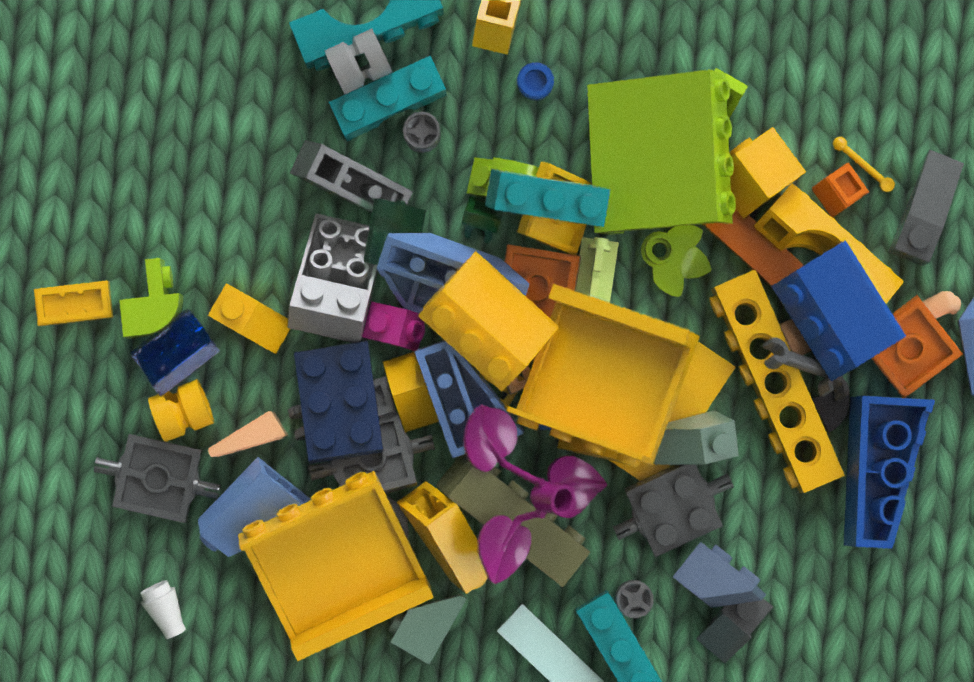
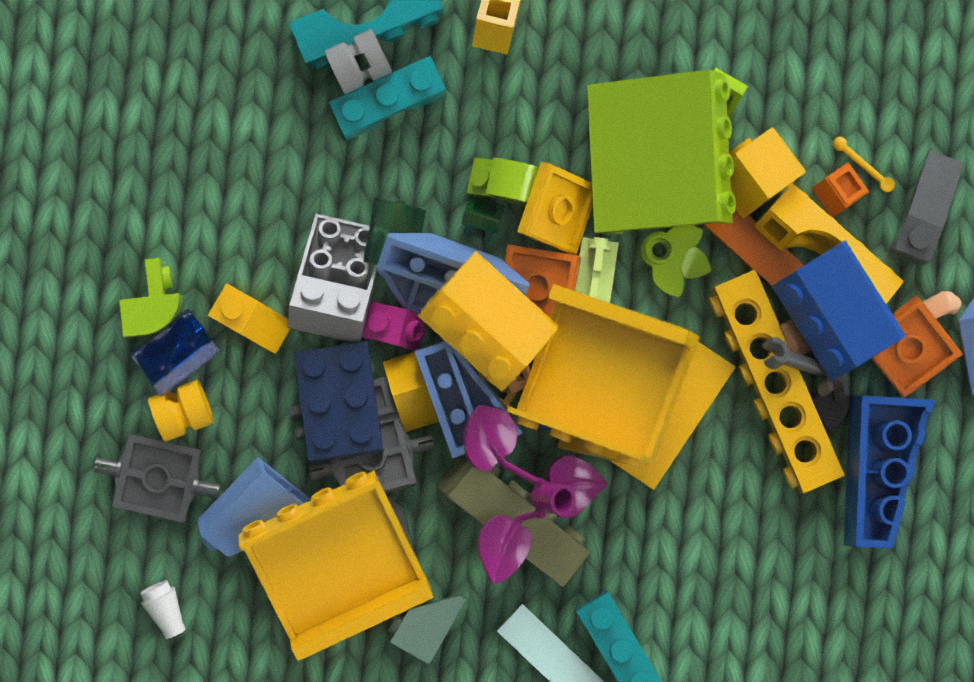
(73, 303): yellow plate -> none
(256, 433): light nougat slope -> none
(345, 177): dark grey slope -> none
(421, 125): flat silver wheel -> none
(445, 535): yellow slope -> none
(535, 81): blue tile -> none
(547, 198): teal arch -> none
(638, 602): flat silver wheel -> none
(673, 507): dark grey plate -> none
(698, 440): sand green slope -> none
(715, 581): sand blue slope -> none
(732, 627): dark grey slope -> none

